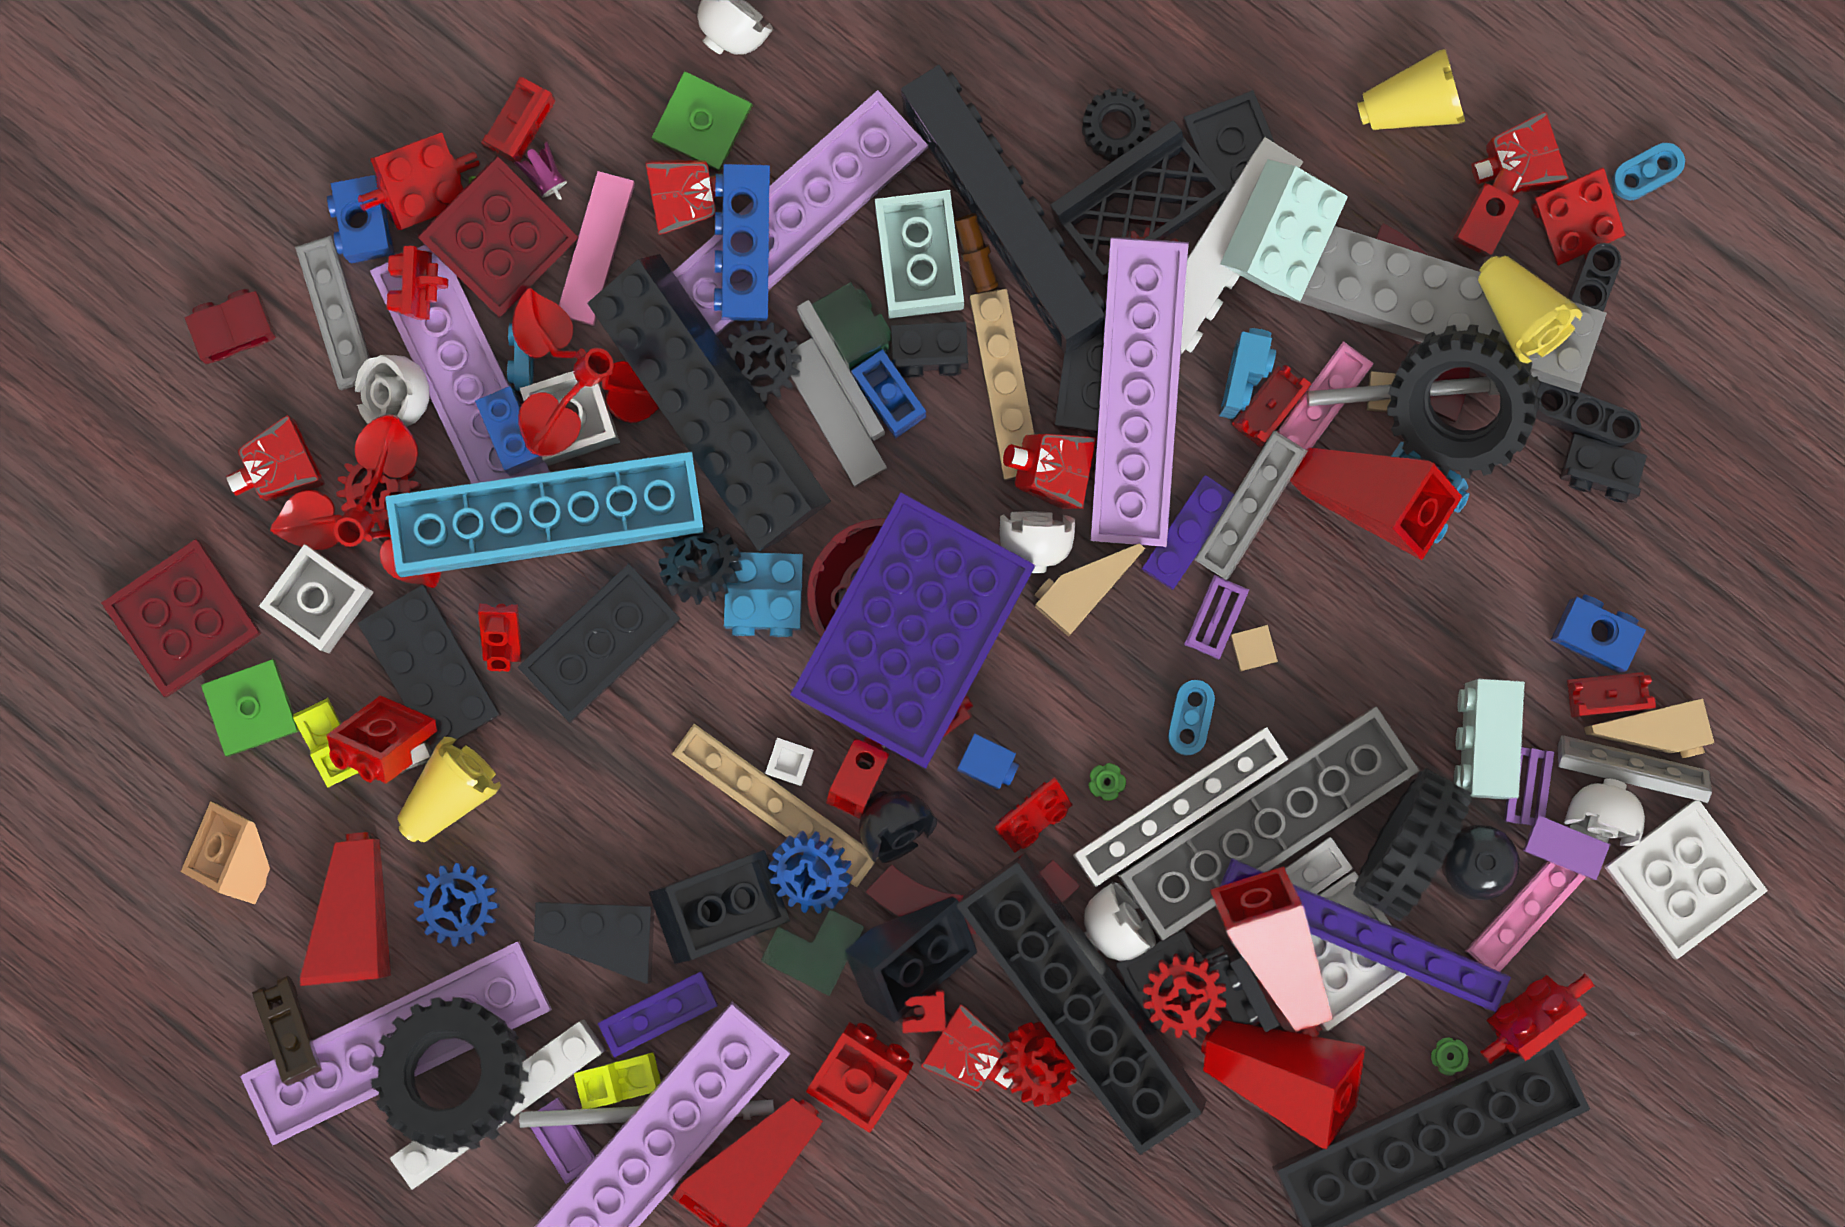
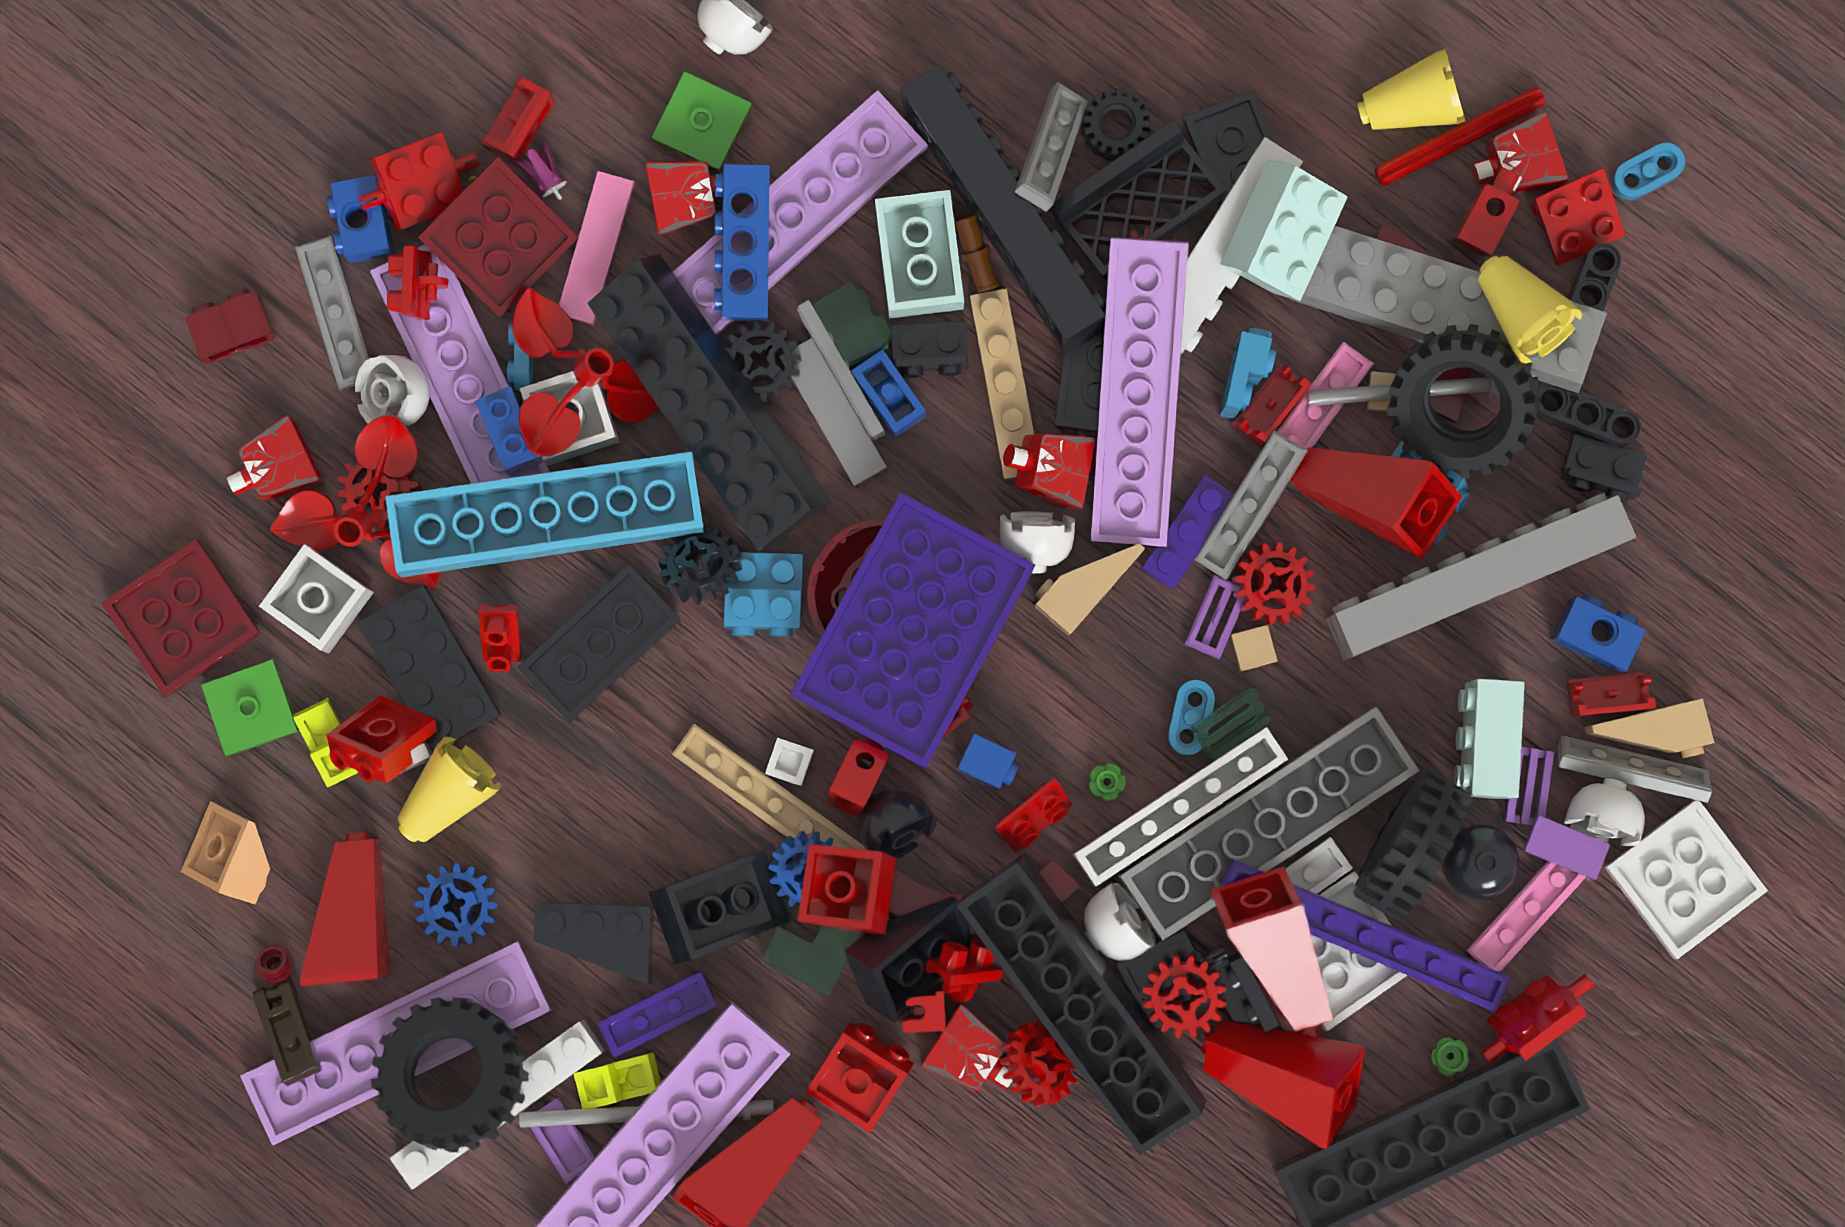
(270, 956): none -> dark red plate
(847, 889): none -> red slope
(964, 971): none -> red hips
(1051, 147): none -> light grey tile
(1256, 708): none -> clear green tile
(1263, 572): none -> red gear
(1460, 136): none -> red axle
(1485, 575): none -> light grey brick

